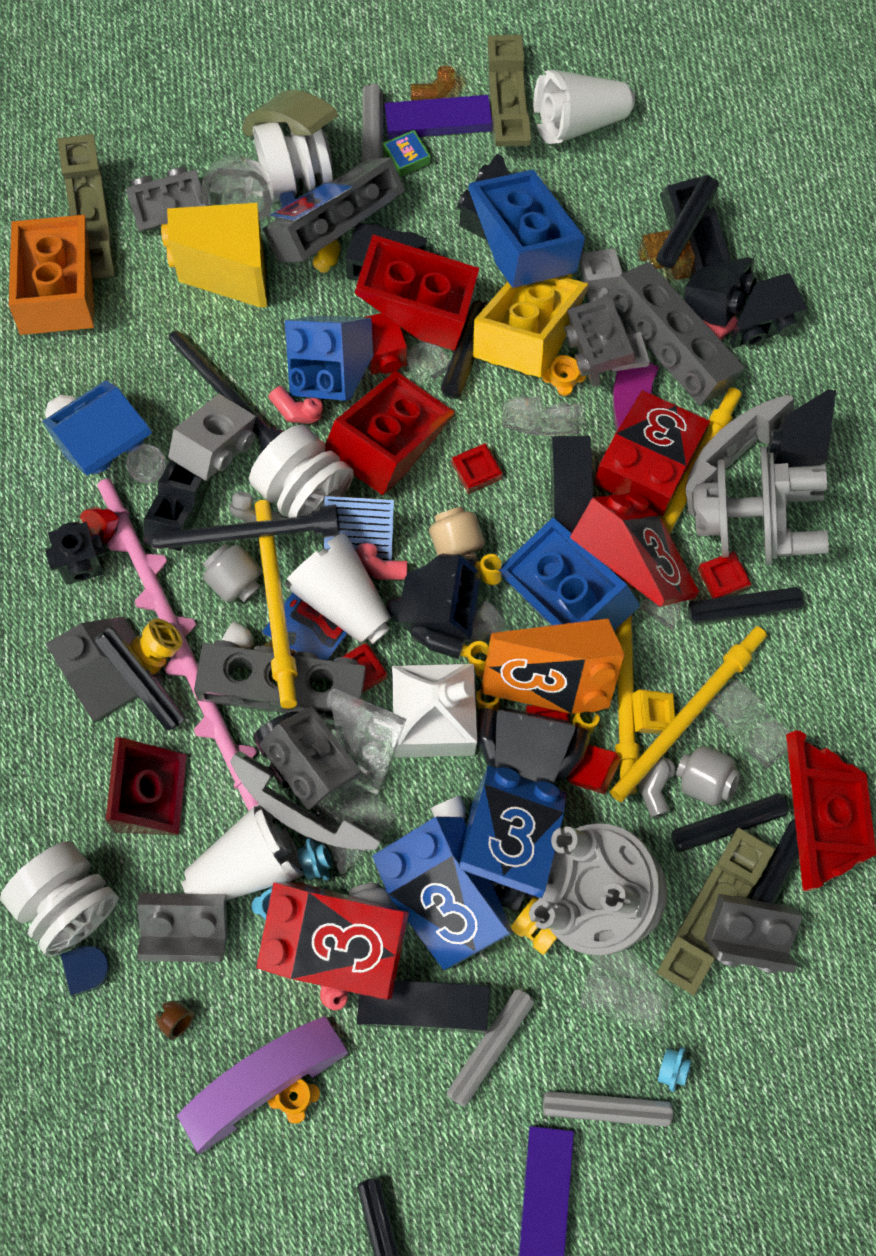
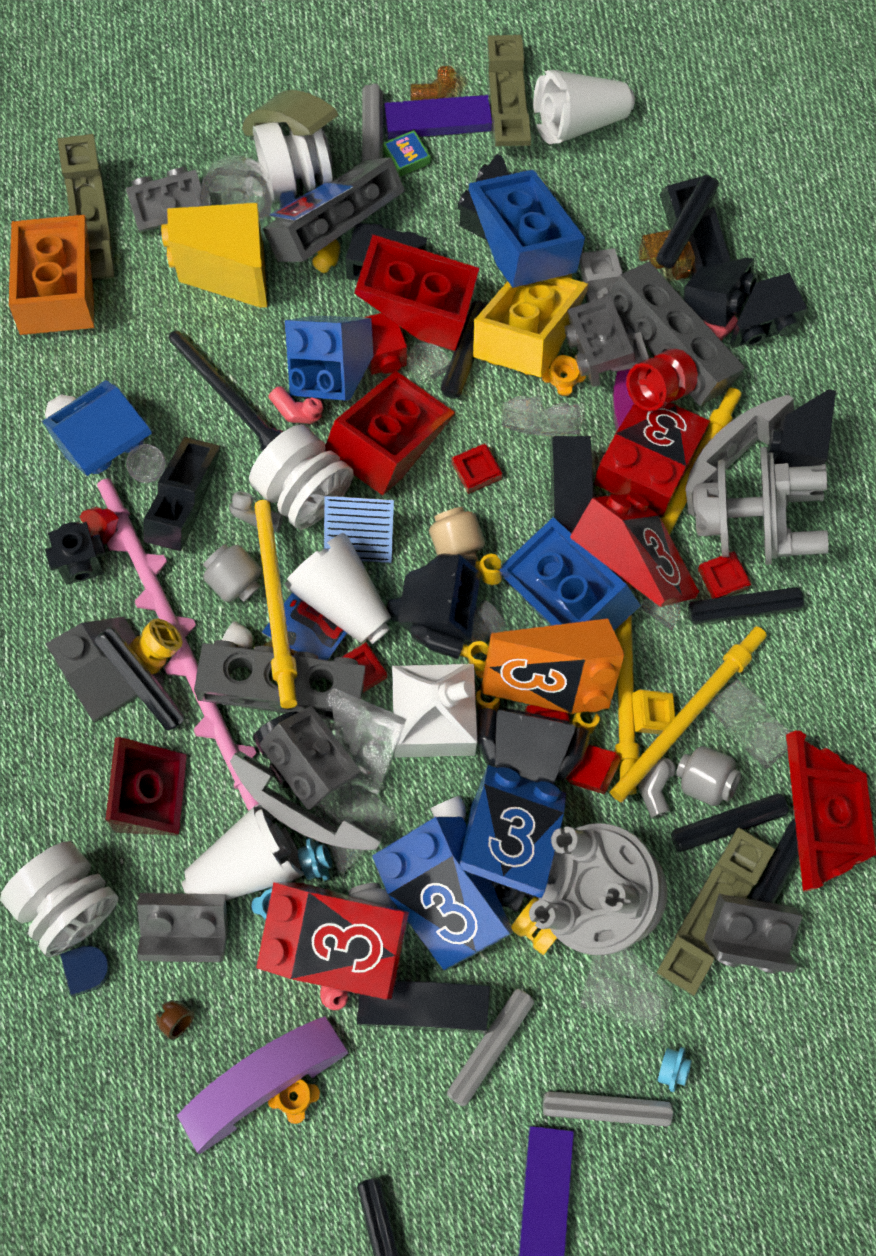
(212, 437): light grey brick -> none
(321, 522): black piece -> none
(379, 568): coral arm -> none
(661, 379): none -> red wheel

